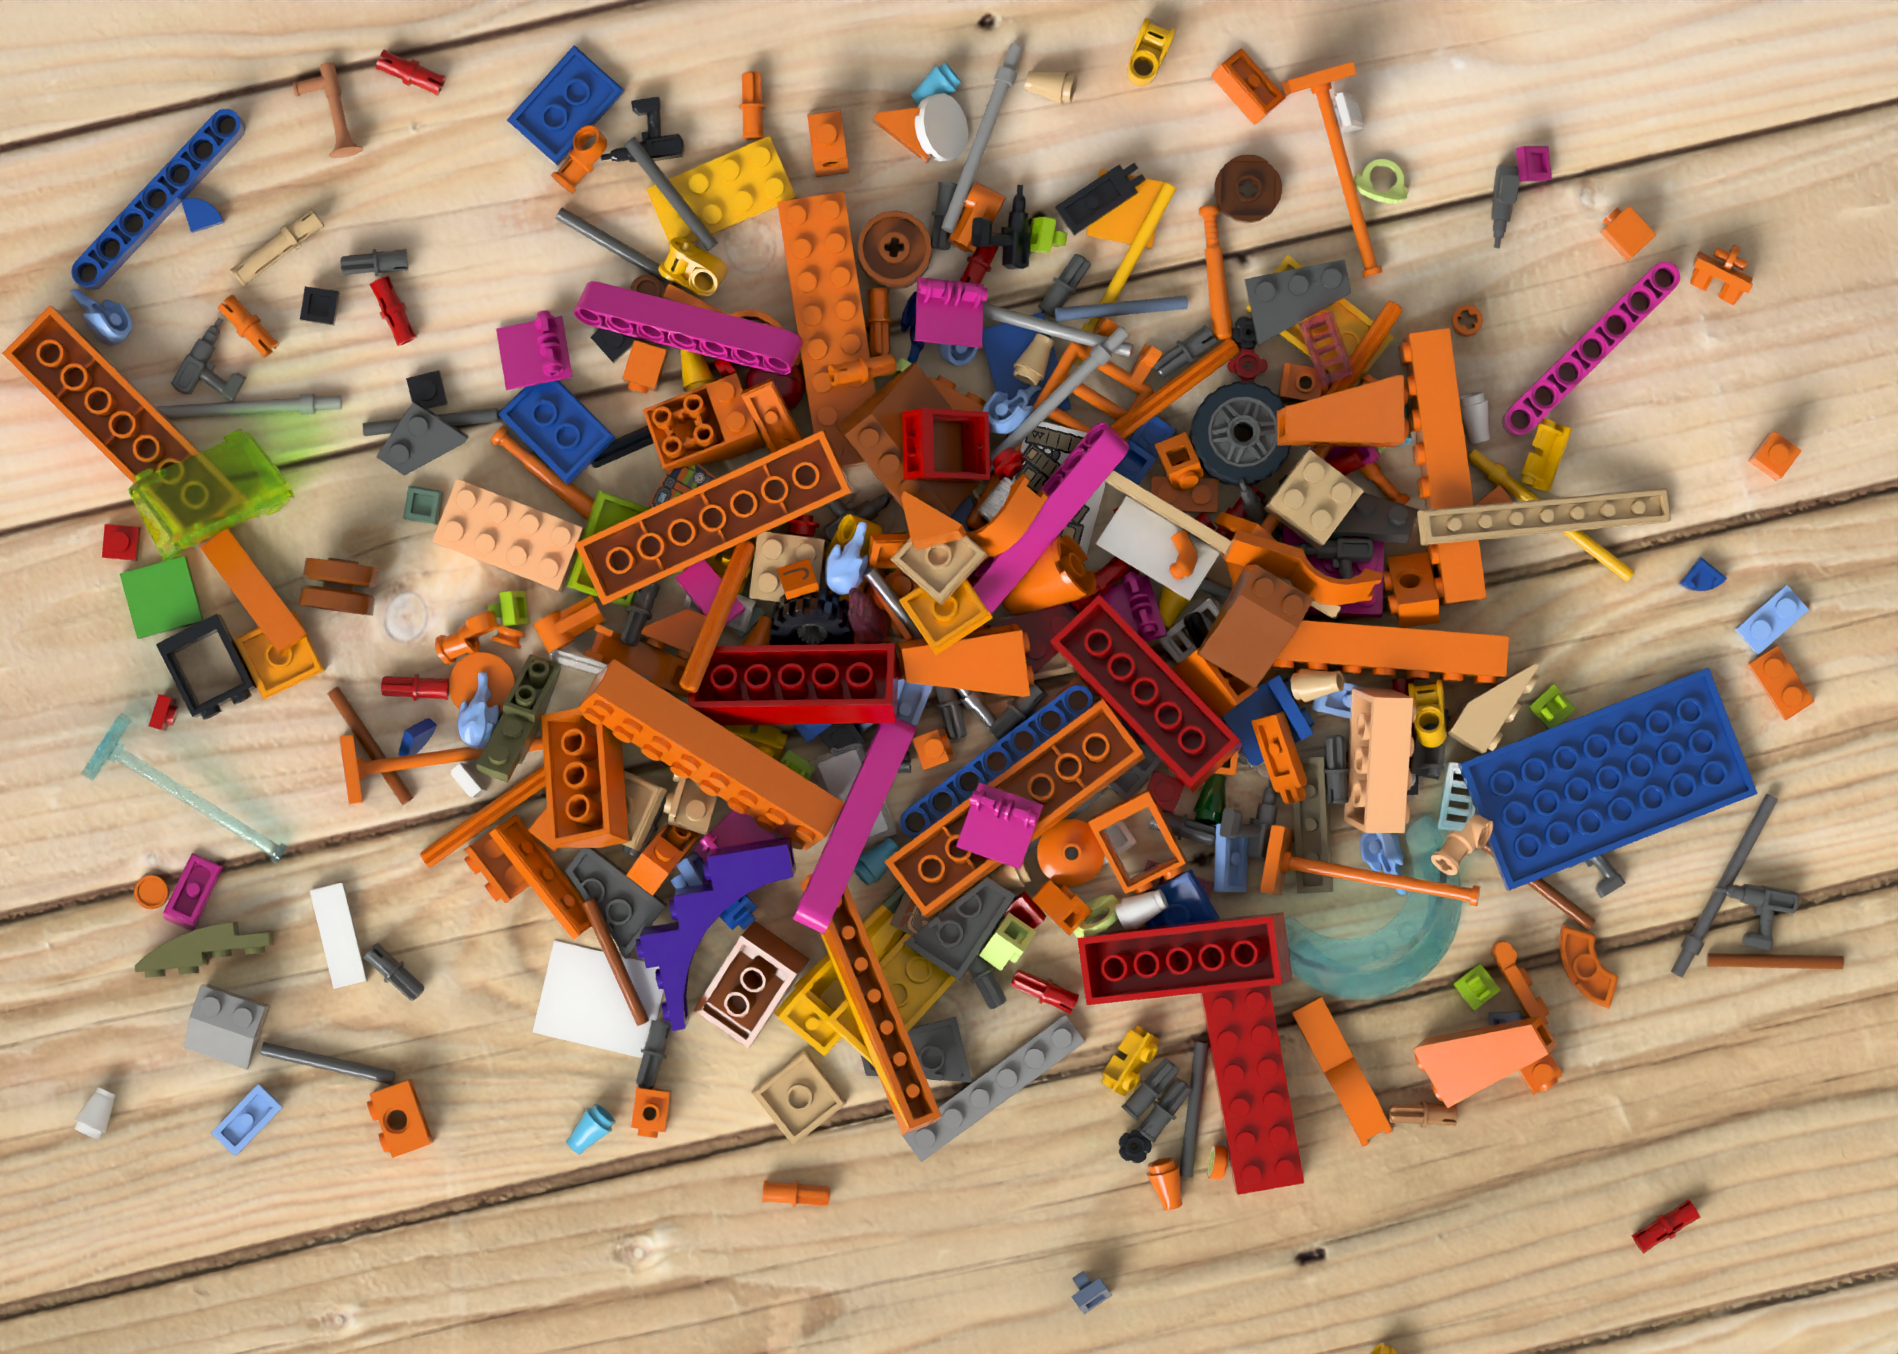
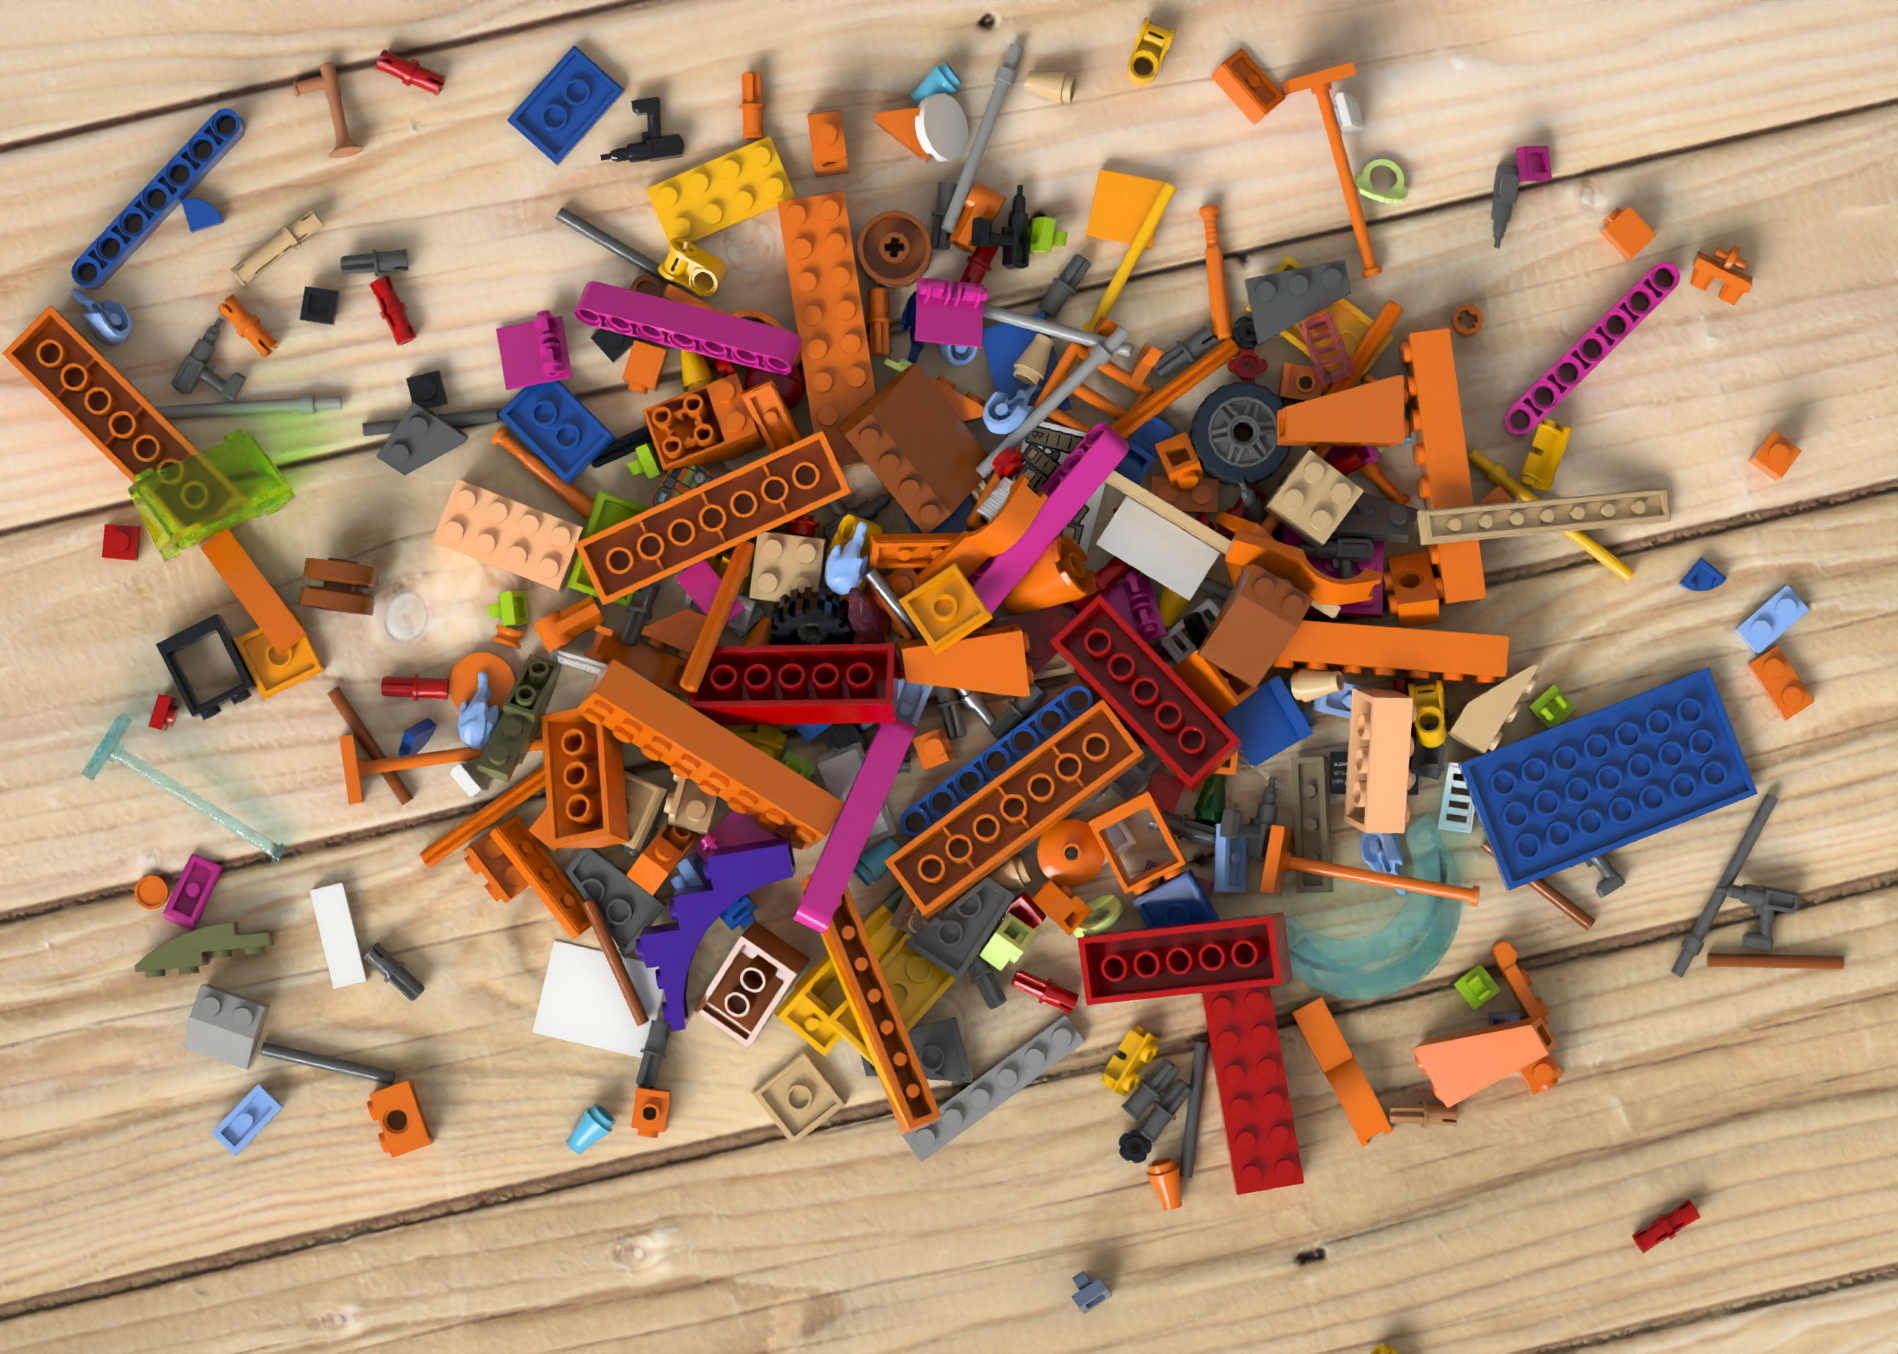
(96, 1114): white cone -> none
(161, 597): bright green tile -> none
(423, 505): sand green tile -> none
(466, 637): orange connector -> none
(580, 159): orange connector -> none
(647, 462): none -> lime tile
(671, 193): dark grey bar -> none
(796, 1193): orange axle -> none
(798, 579): orange tile -> none
(862, 369): orange axle -> none
(919, 445): red window -> none
(927, 525): orange slope -> none
(940, 567): tan tile -> none
(999, 825): dark pink hinge -> none
(1099, 198): black hinge -> none
(1121, 308): sand blue bar -> none
(1139, 909): white cone -> none
(1186, 558): orange arm -> none
(1217, 1162): orange tile -> none
(1262, 175): reddish brown plate -> none
(1281, 756): orange hinge -> none
(1336, 770): dark grey axle -> none
(1458, 844): light nougat connector -> none
(1475, 416): white cone -> none
(1584, 968): orange tile -> none

